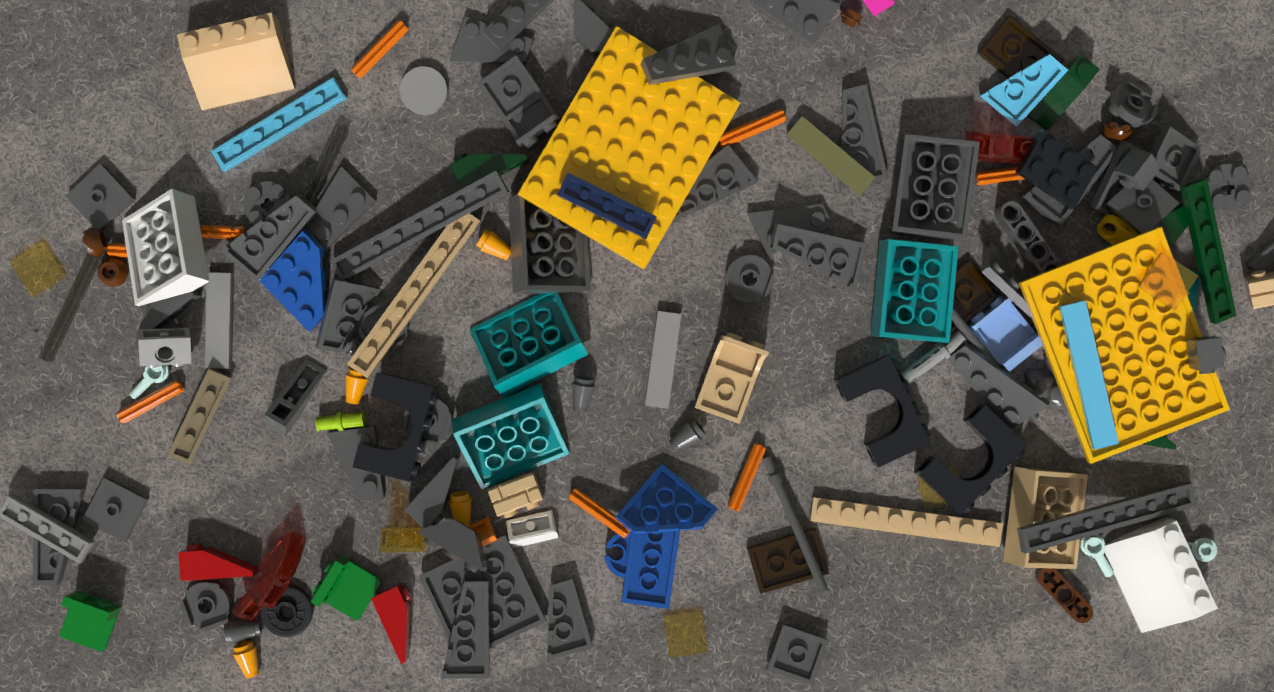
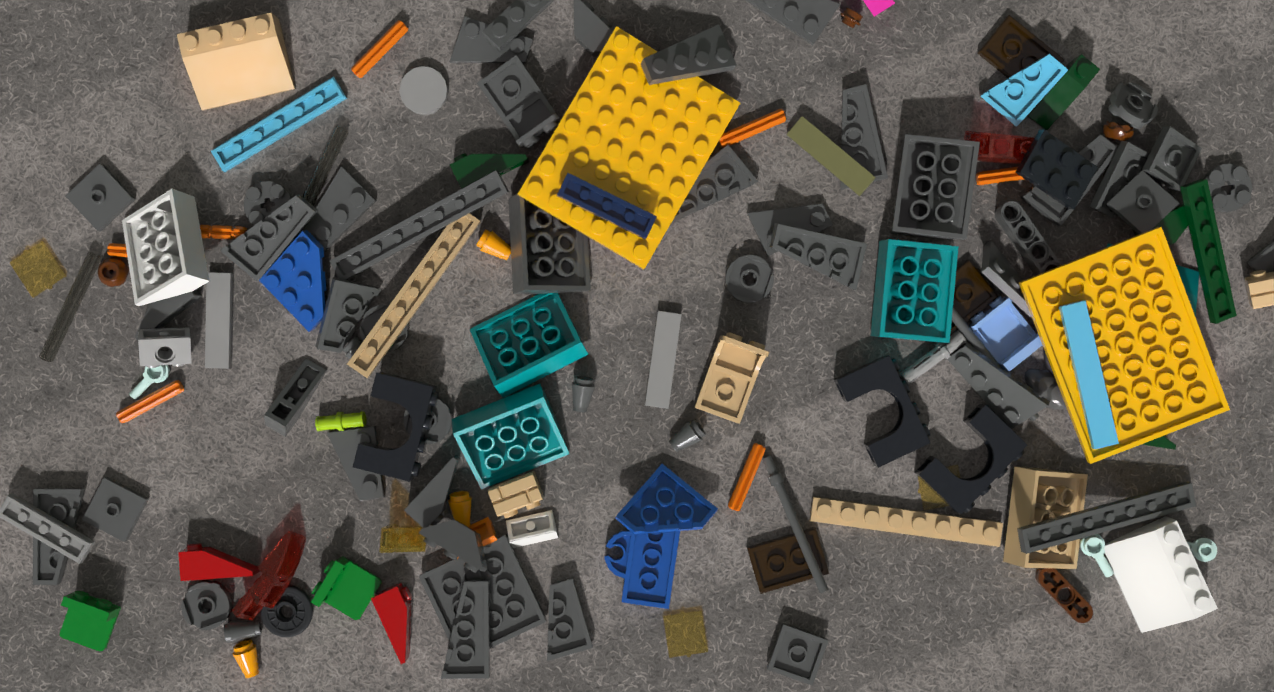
(95, 241): reddish brown plate -> none
(199, 416): dark tan plate -> none
(355, 385): light orange cone -> none
(598, 511): orange axle -> none
(1122, 232): yellow piece -> none
(1137, 169): dark grey brick -> none
(1168, 281): clear yellow piece -> none
(1205, 354): dark grey brick -> none

